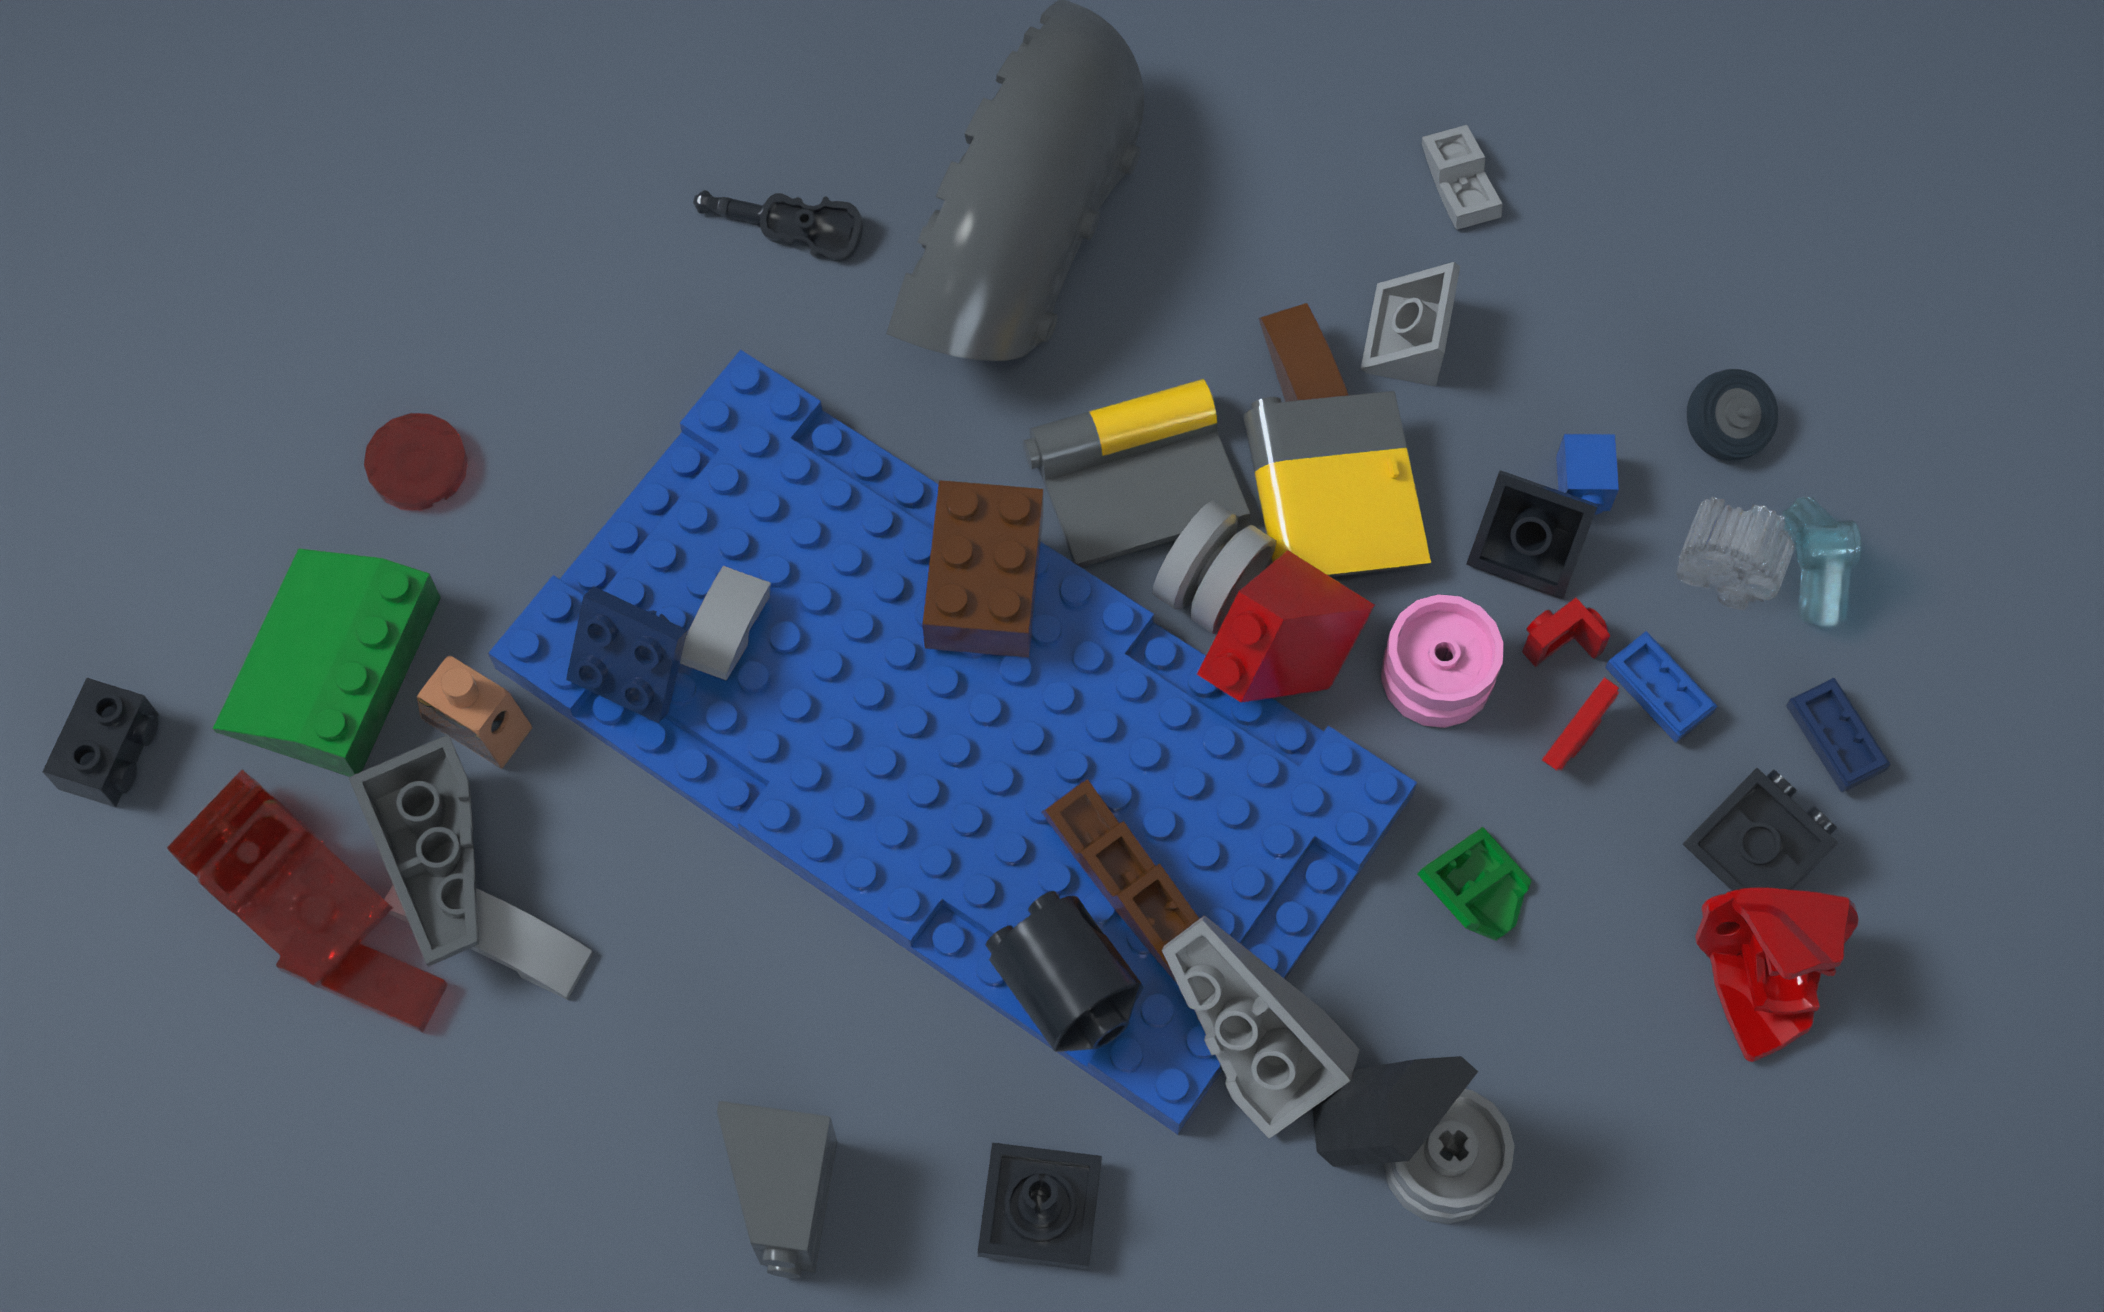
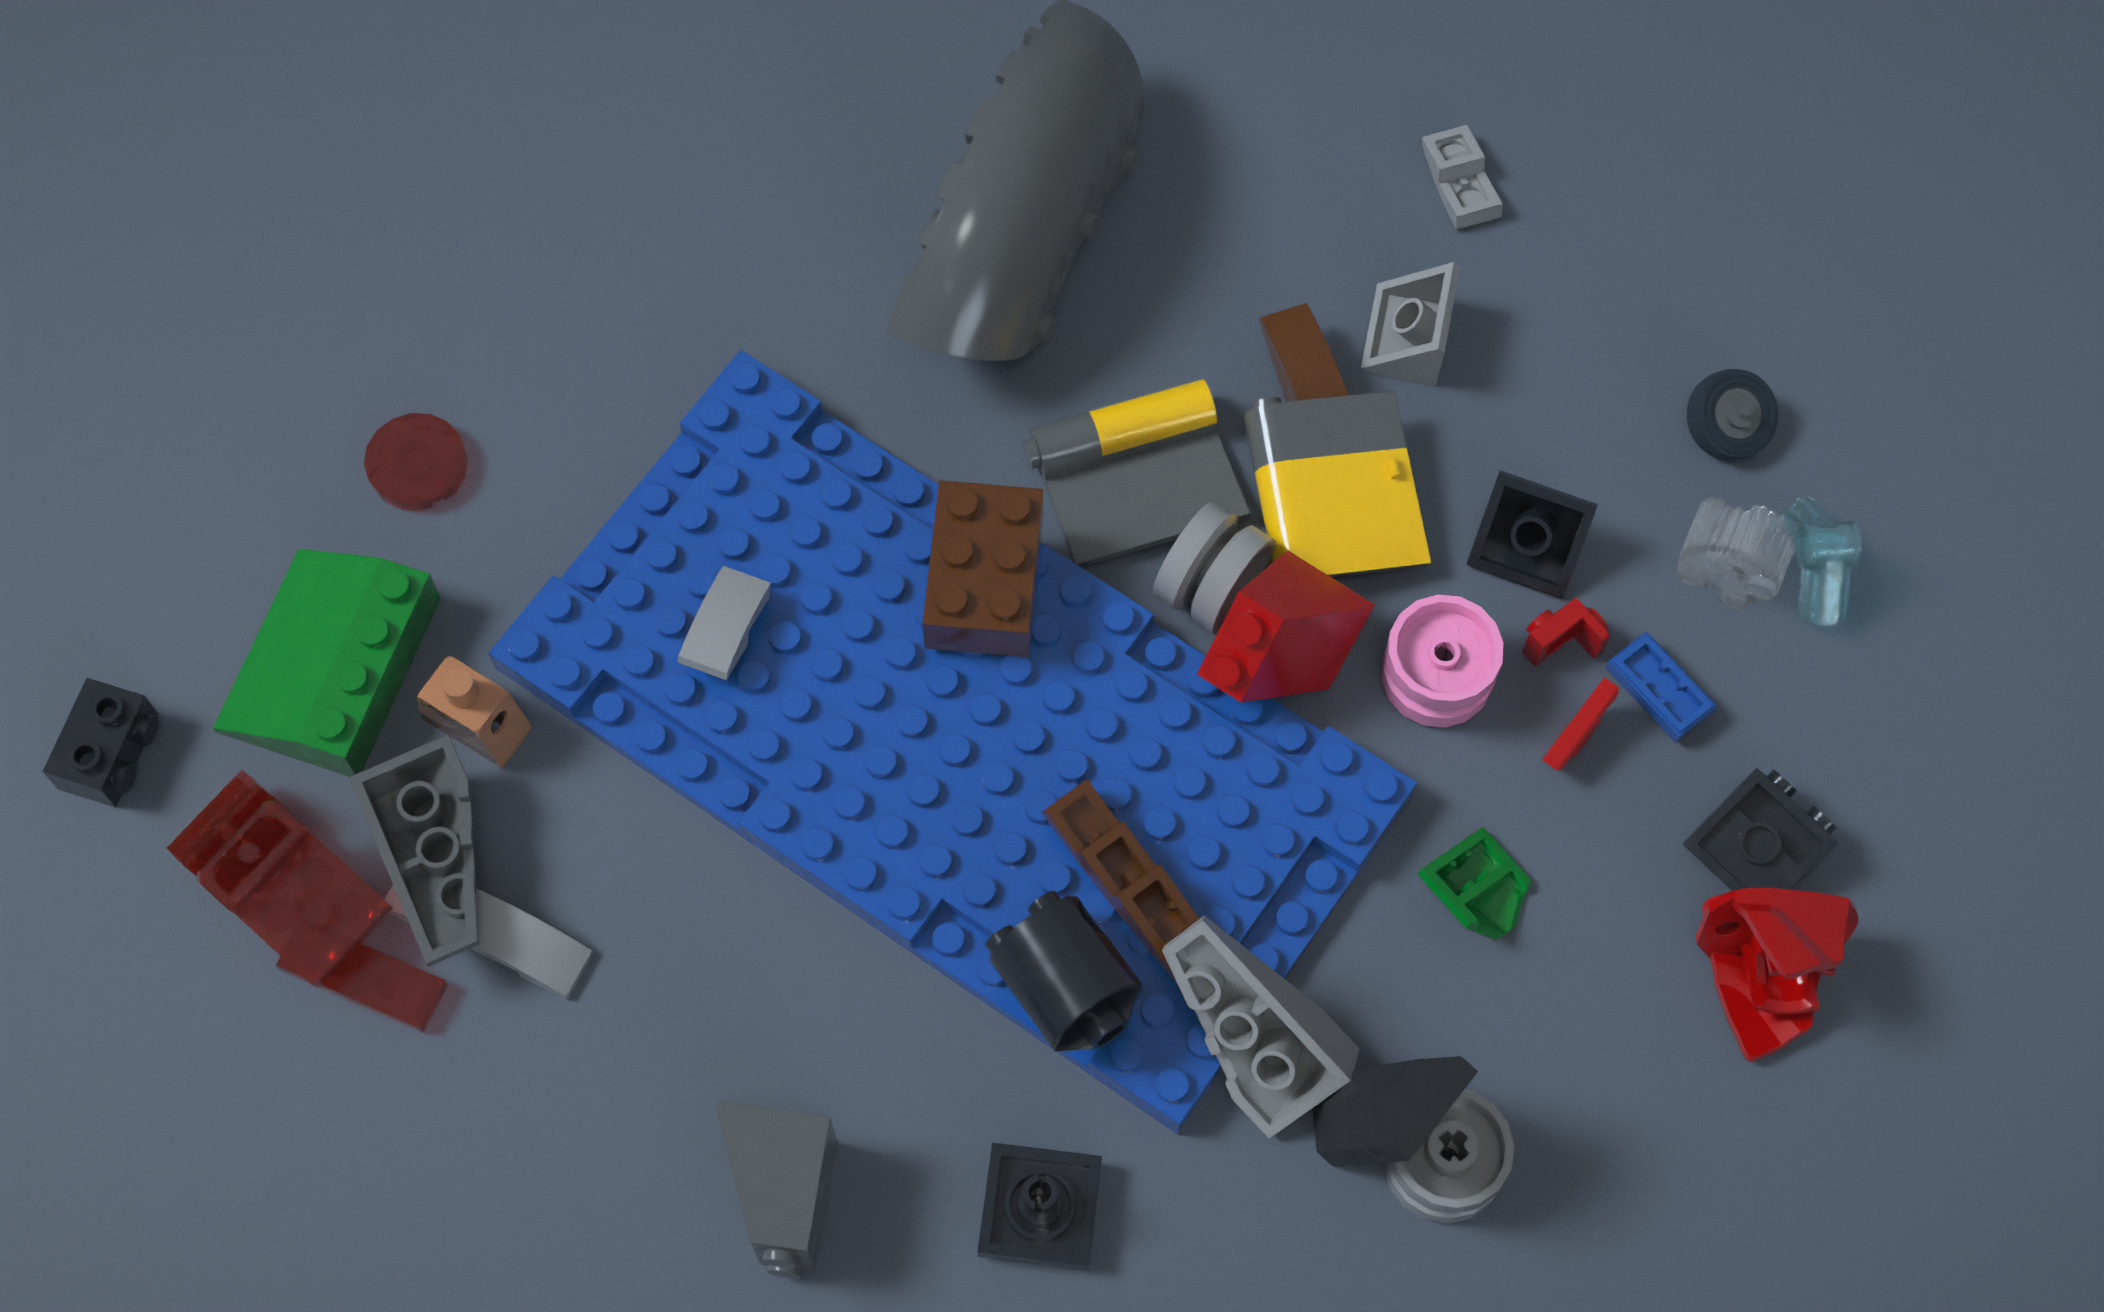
(626, 654): dark blue plate -> none
(829, 227): black piece -> none
(1589, 468): blue brick -> none
(1838, 735): dark blue plate -> none

